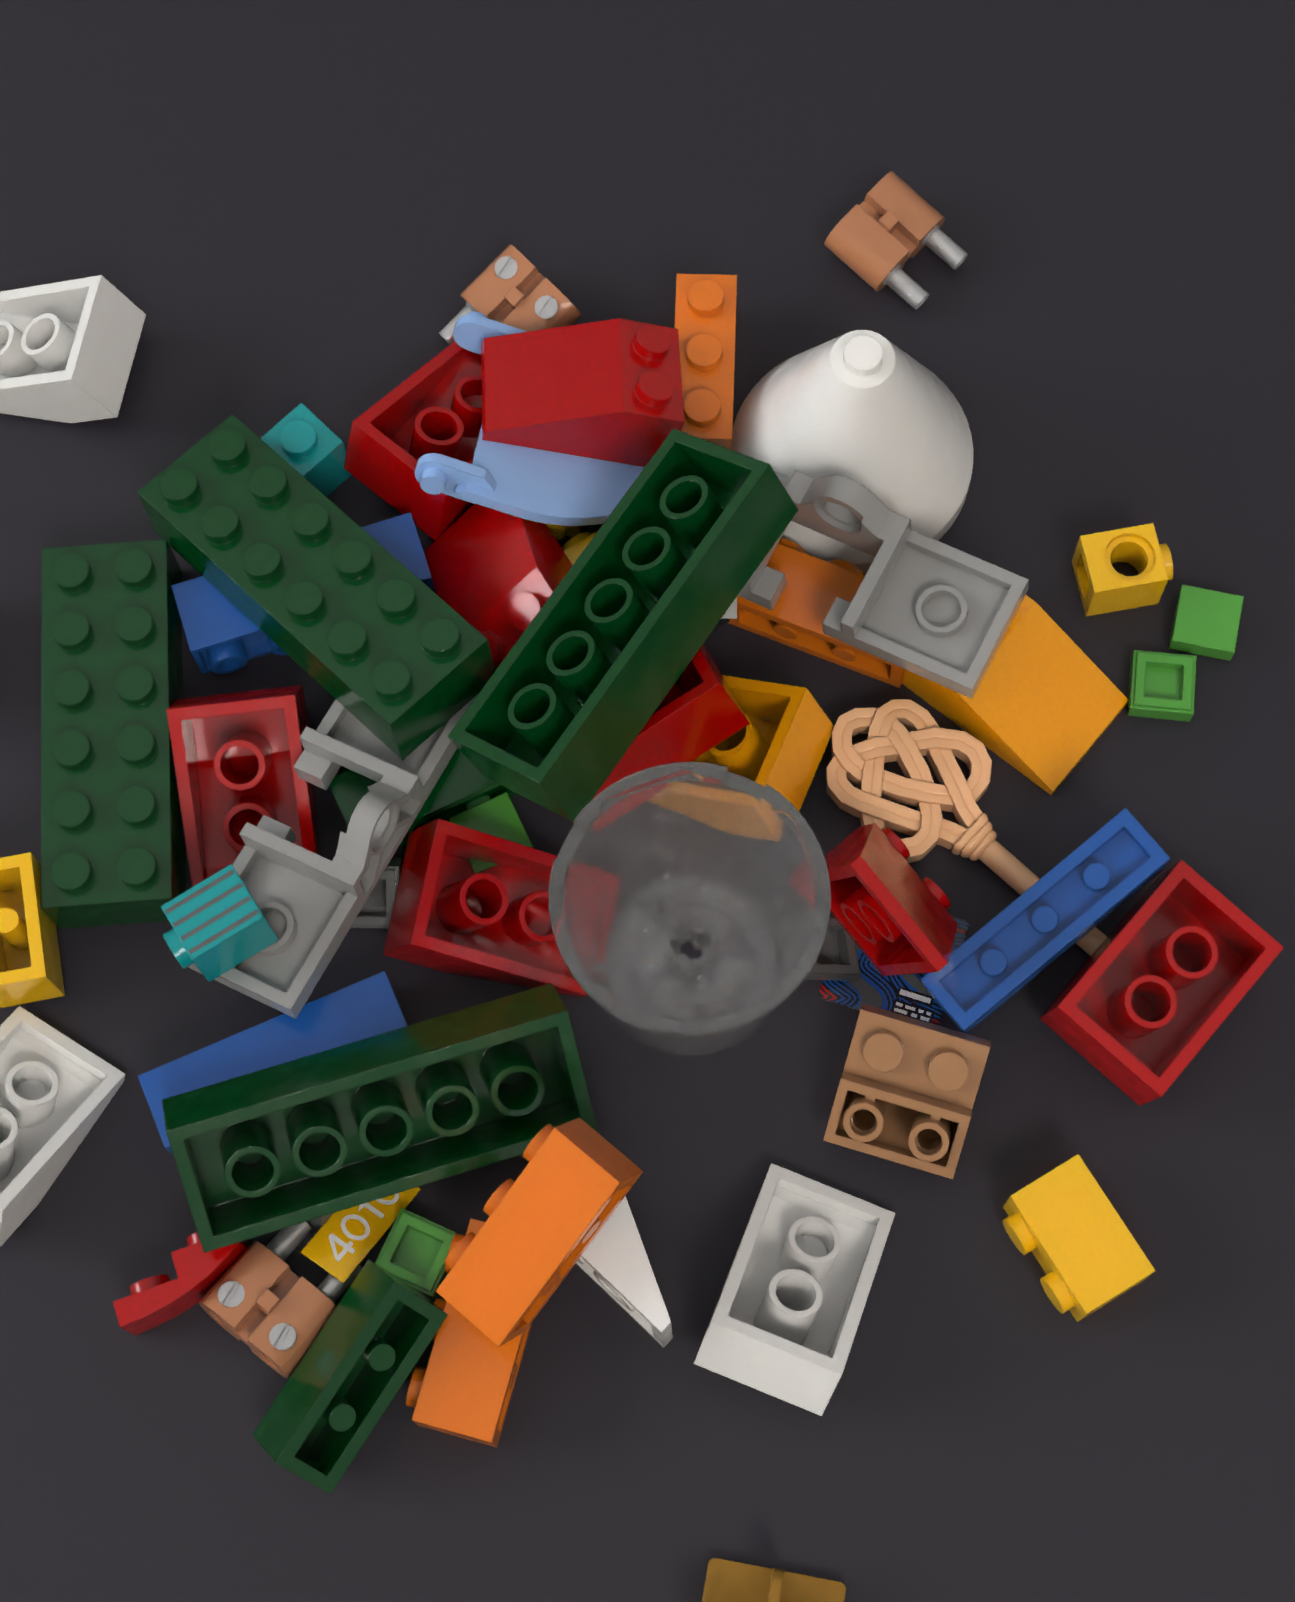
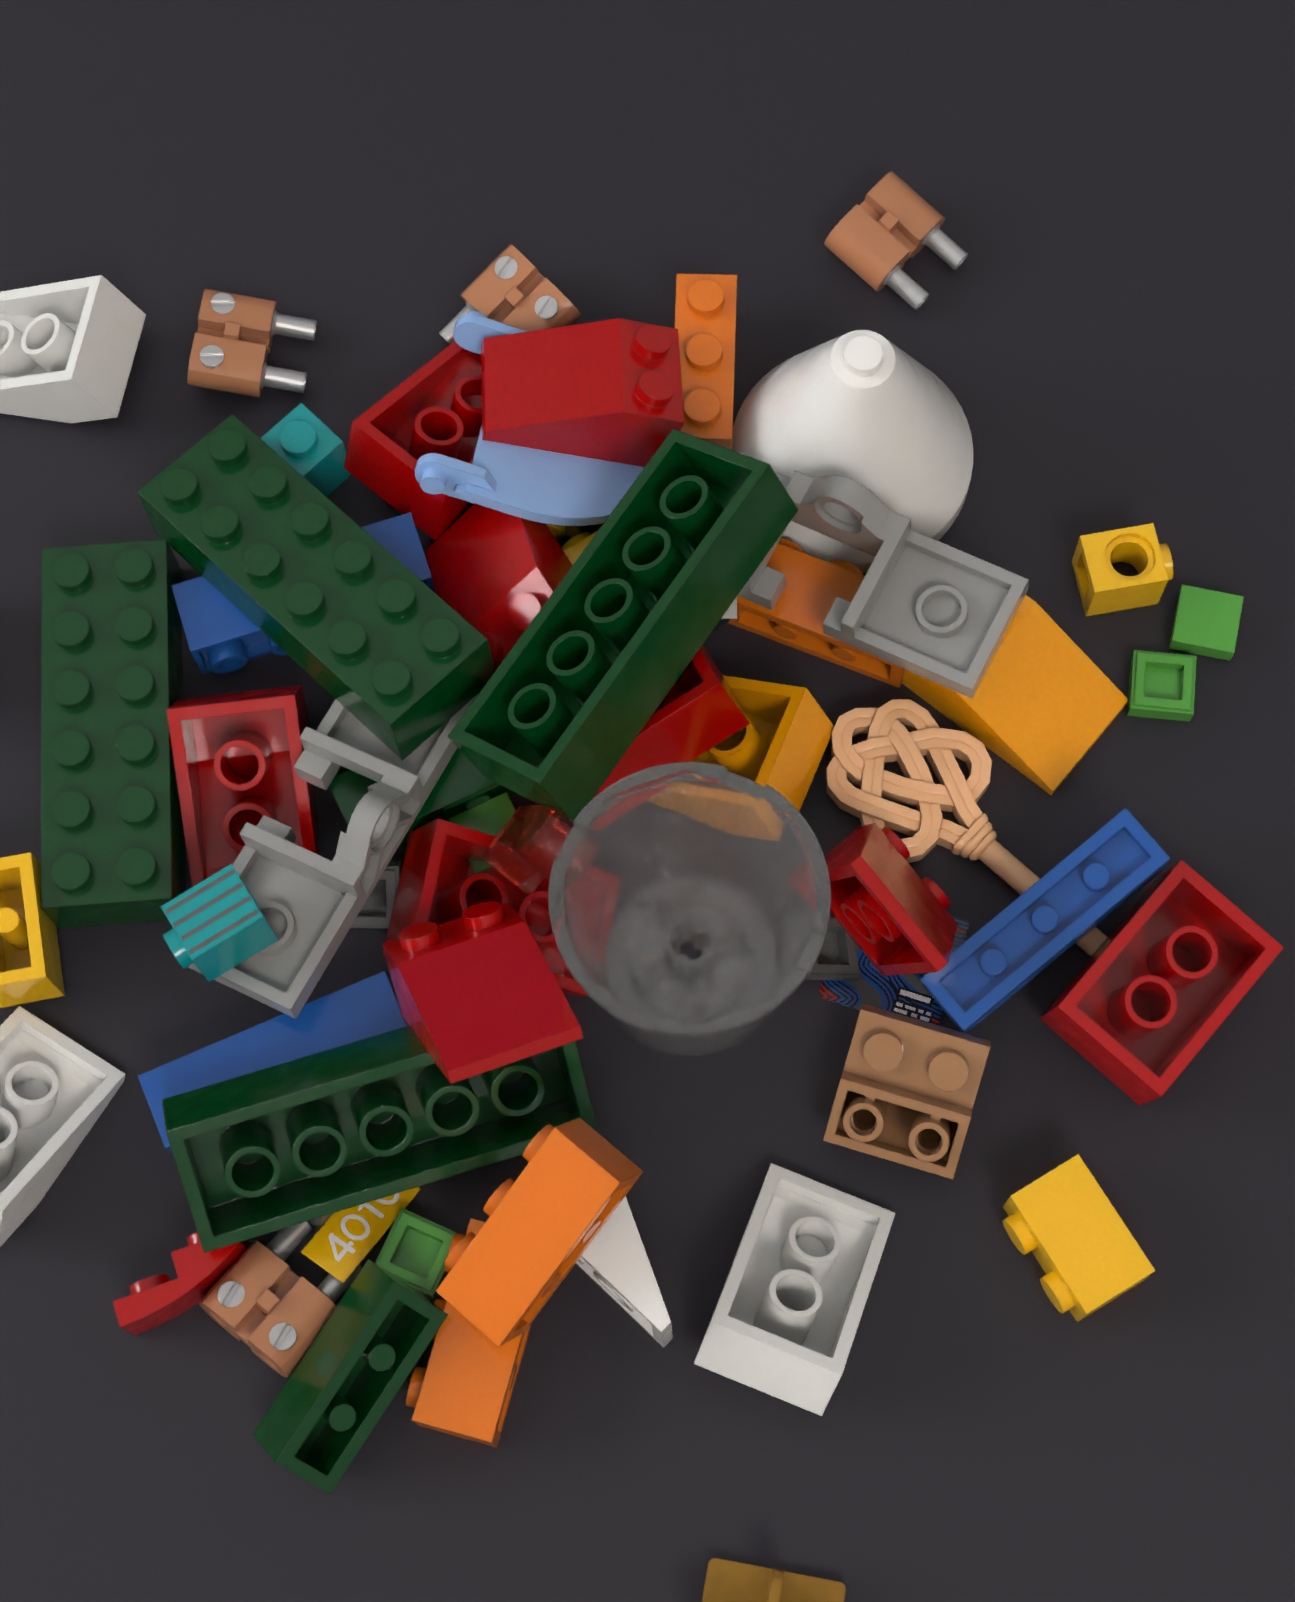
(235, 342): none -> nougat piece
(479, 991): none -> red slope
(528, 846): none -> clear red leg

